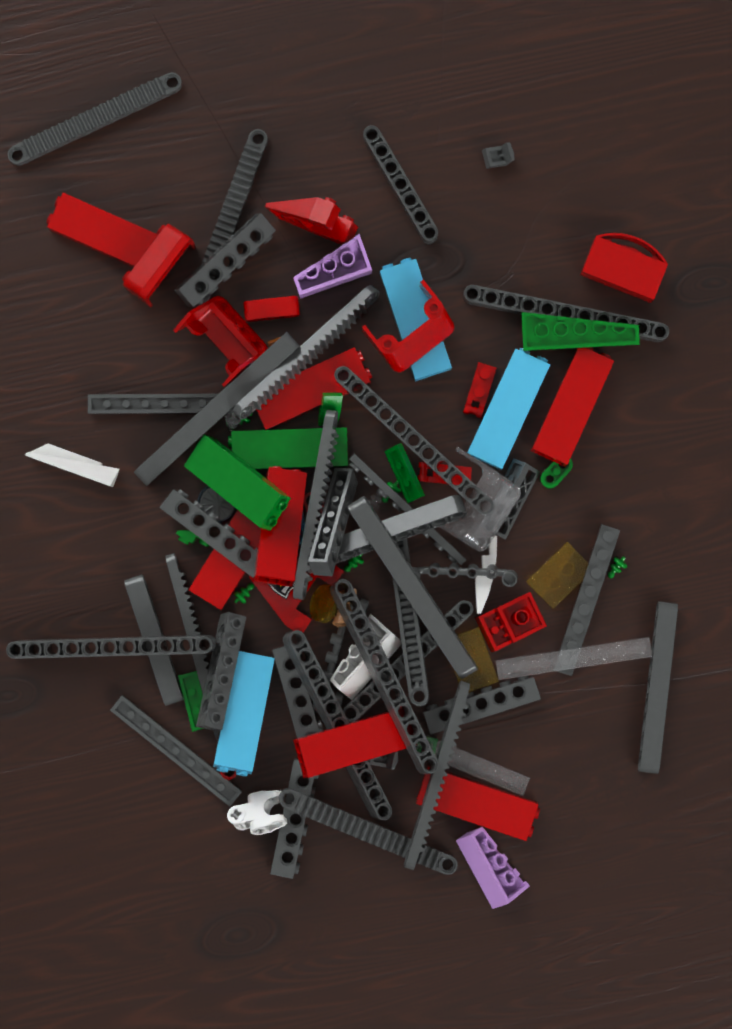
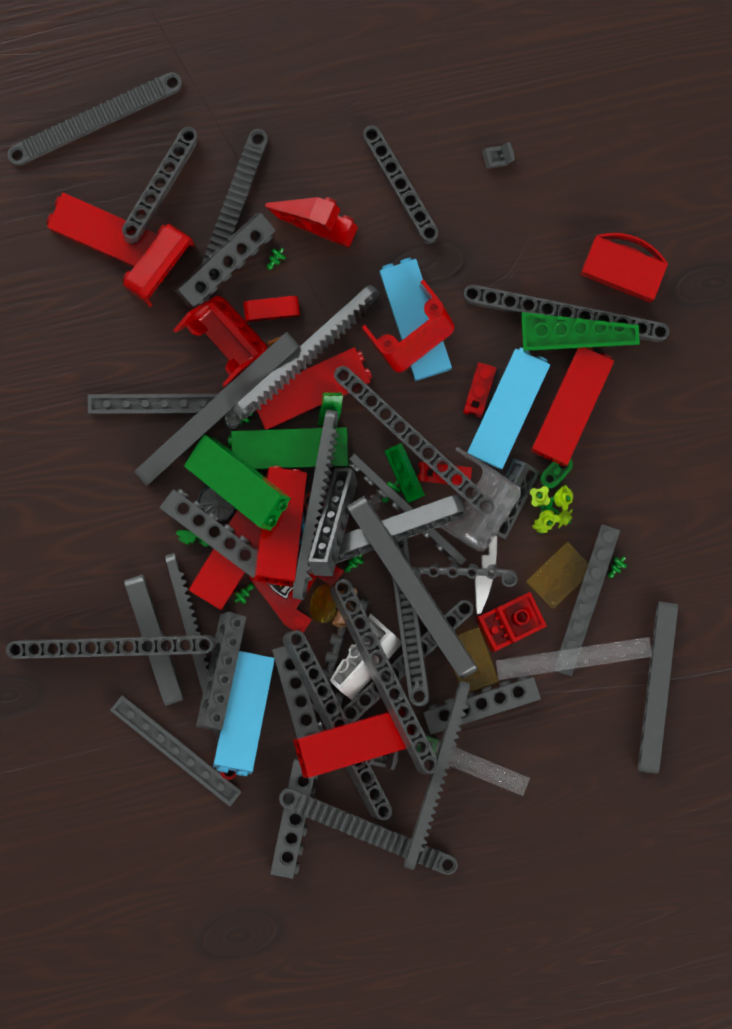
(75, 463): white wedge -> none
(160, 176): none -> dark grey beam
(192, 696): green plate -> none
(257, 813): white piece -> none
(275, 259): none -> green hair
(336, 268): lavender wedge -> none
(484, 805): red brick -> none
(490, 867): lavender wedge -> none
(547, 517): none -> lime plant

